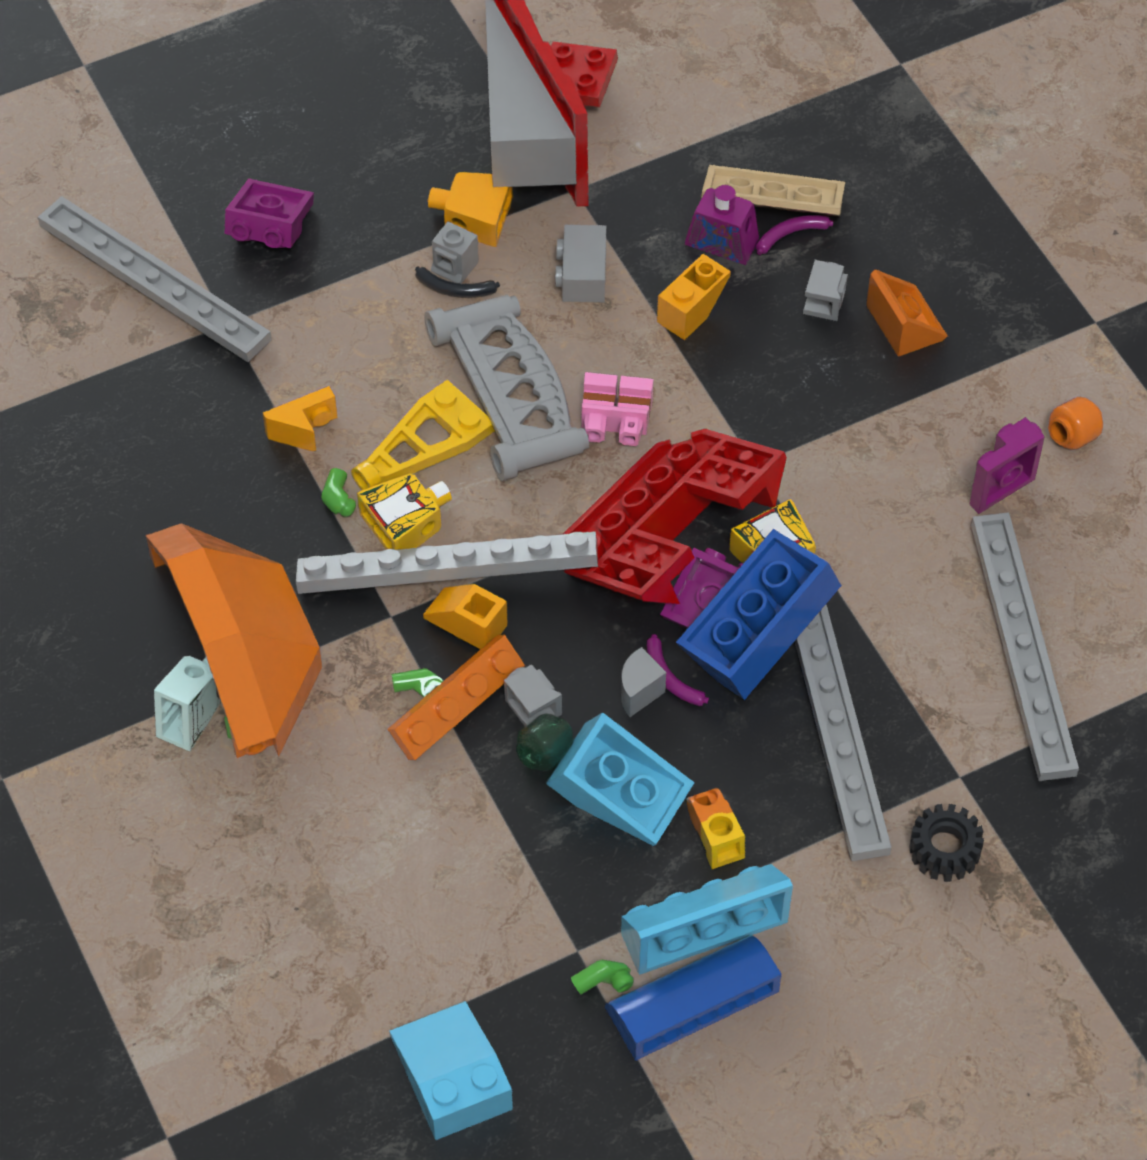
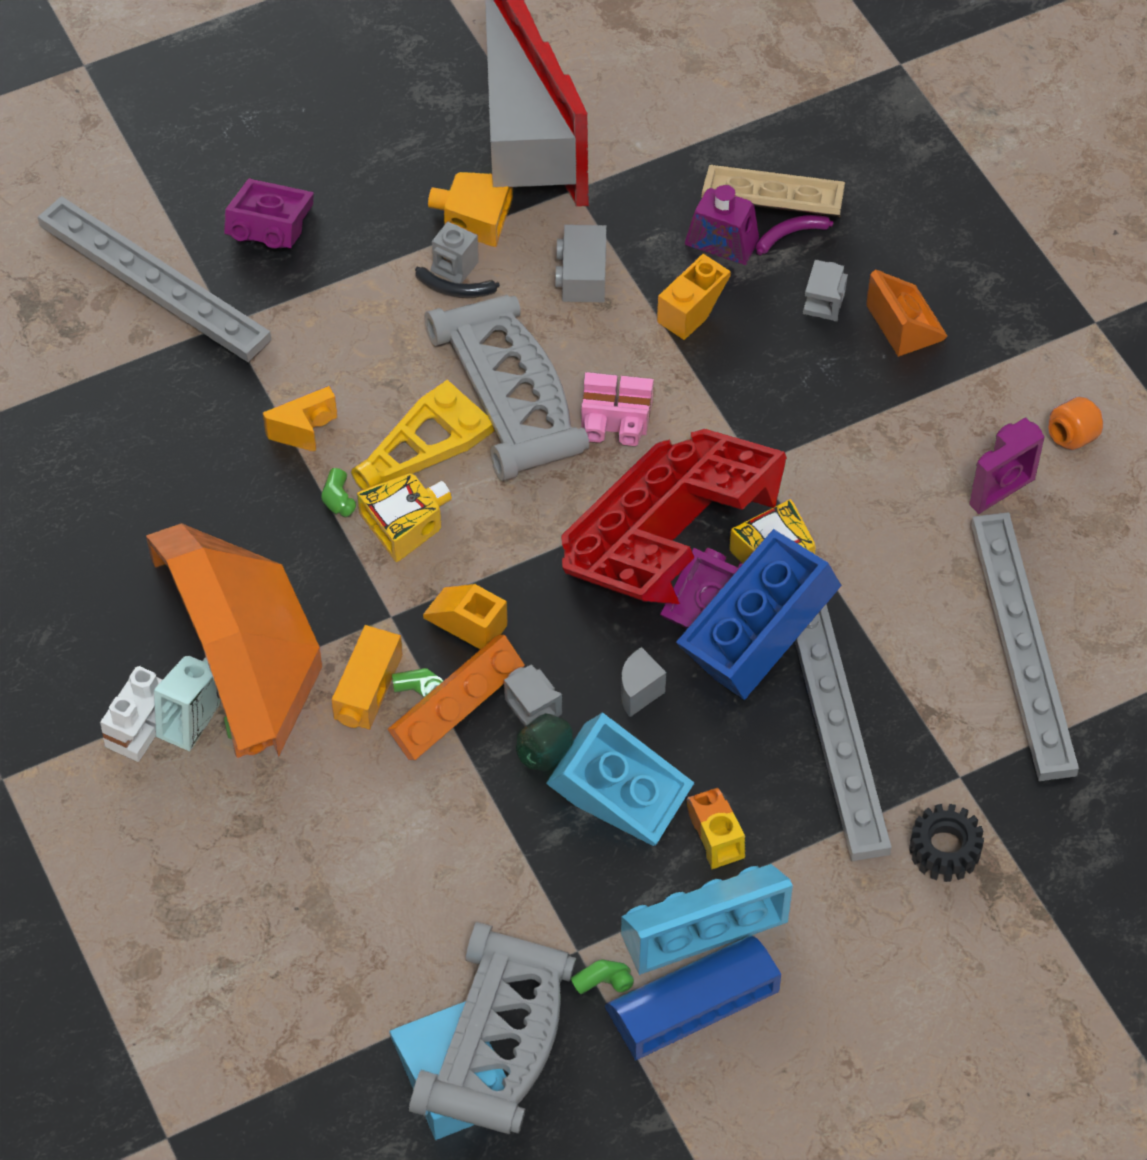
(130, 720): none -> white hips
(367, 677): none -> light orange brick
(447, 562): light grey plate -> none
(457, 1089): none -> light grey piece
(588, 68): red plate -> none
(673, 684): magenta piece -> none

